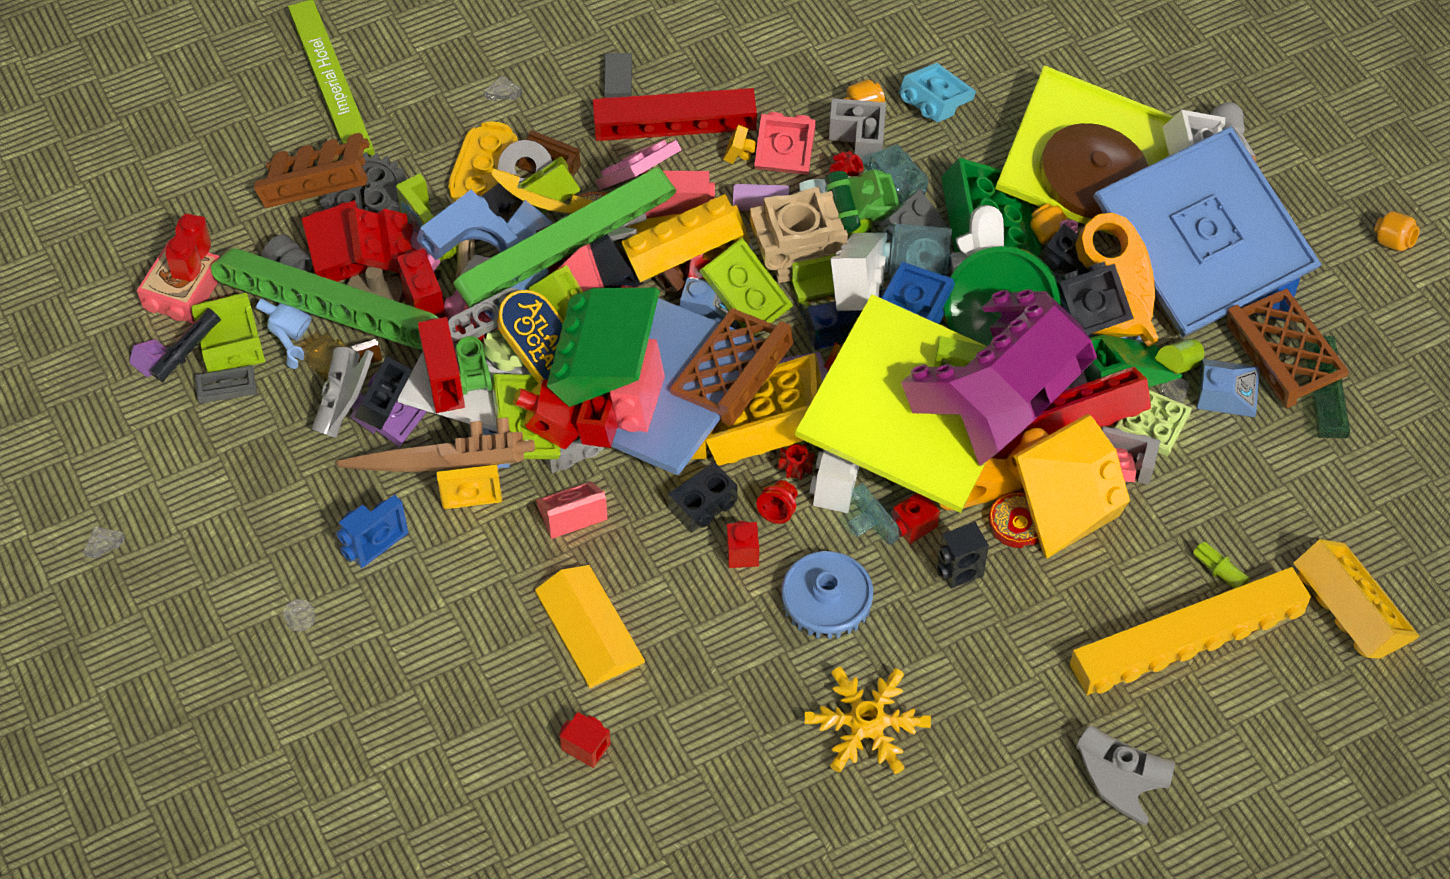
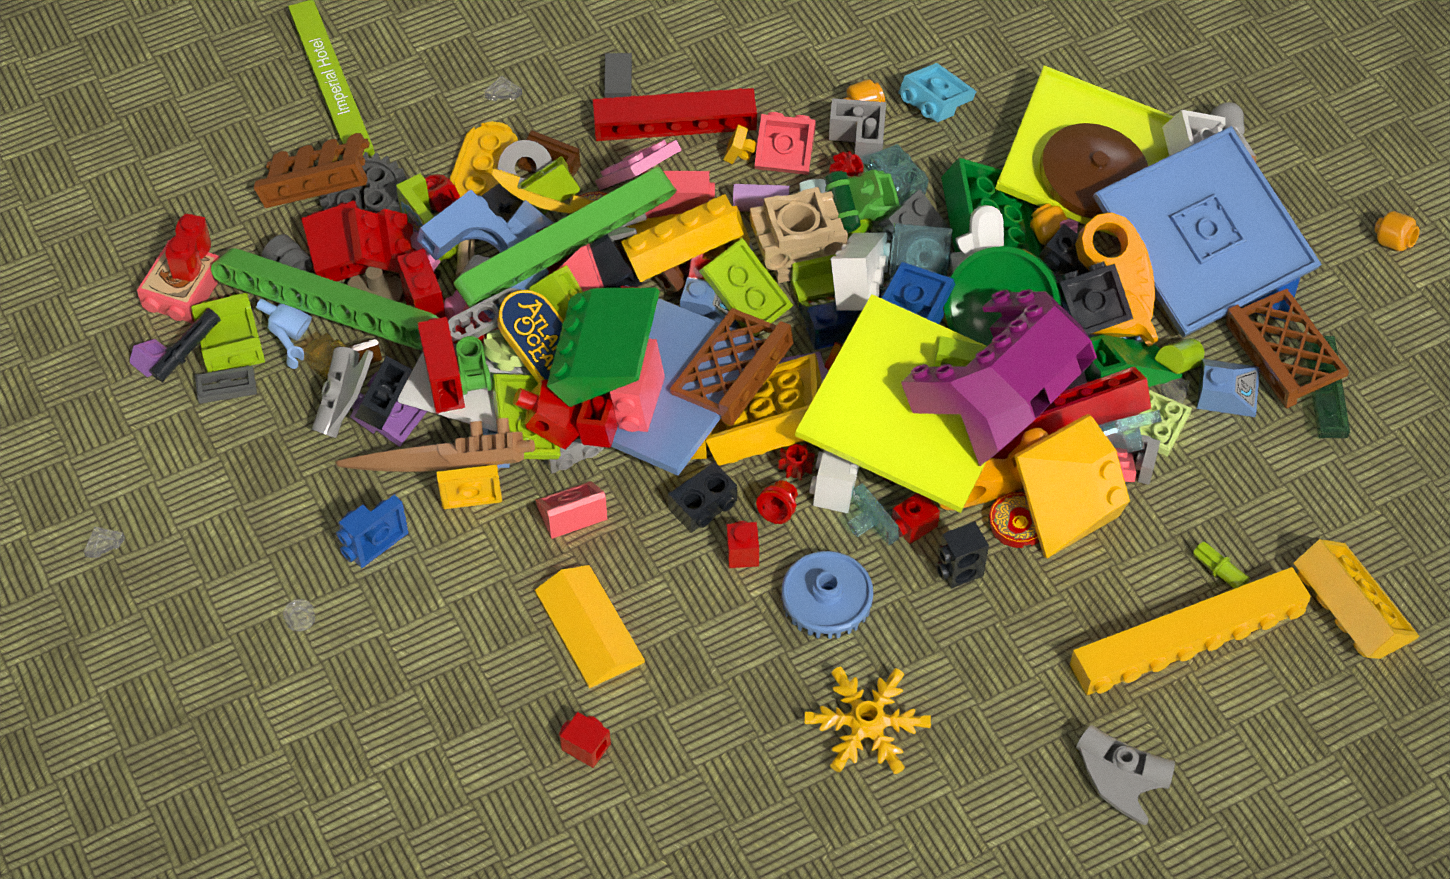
(441, 192): none -> red rock
(1130, 428): none -> clear light blue tile

